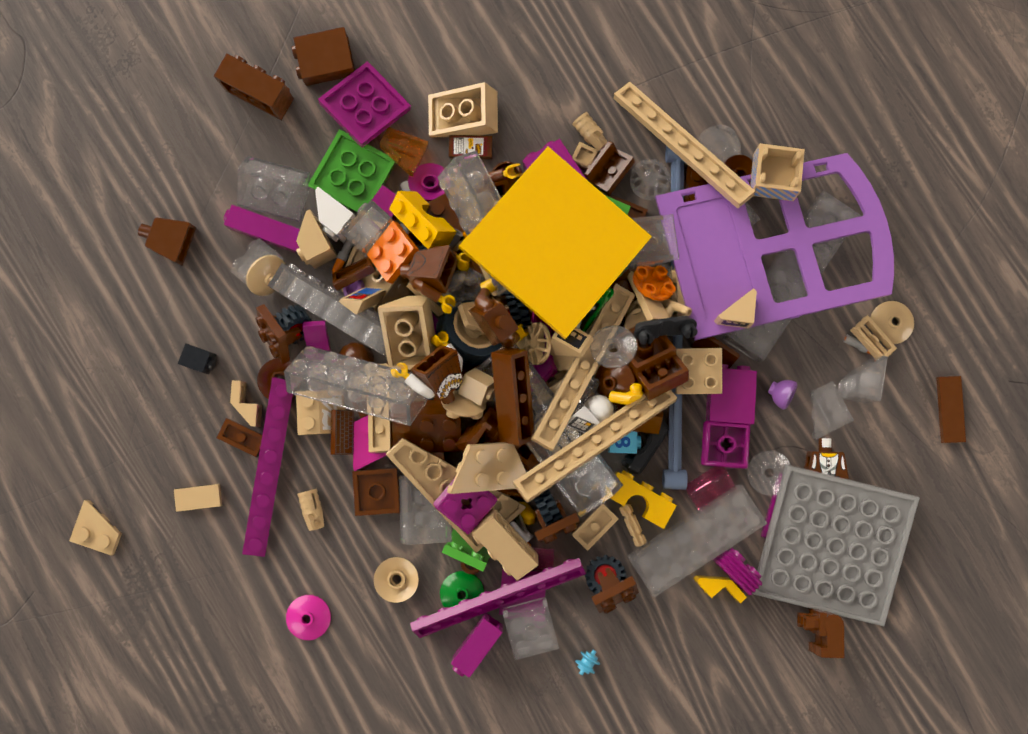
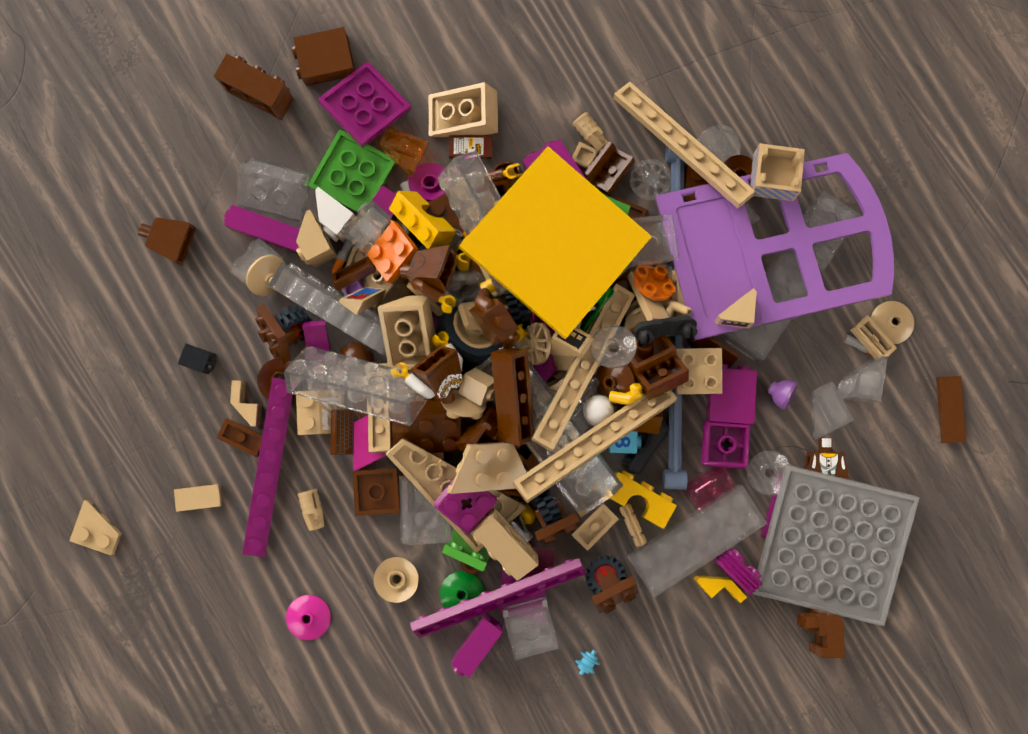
(583, 420): slope -> none

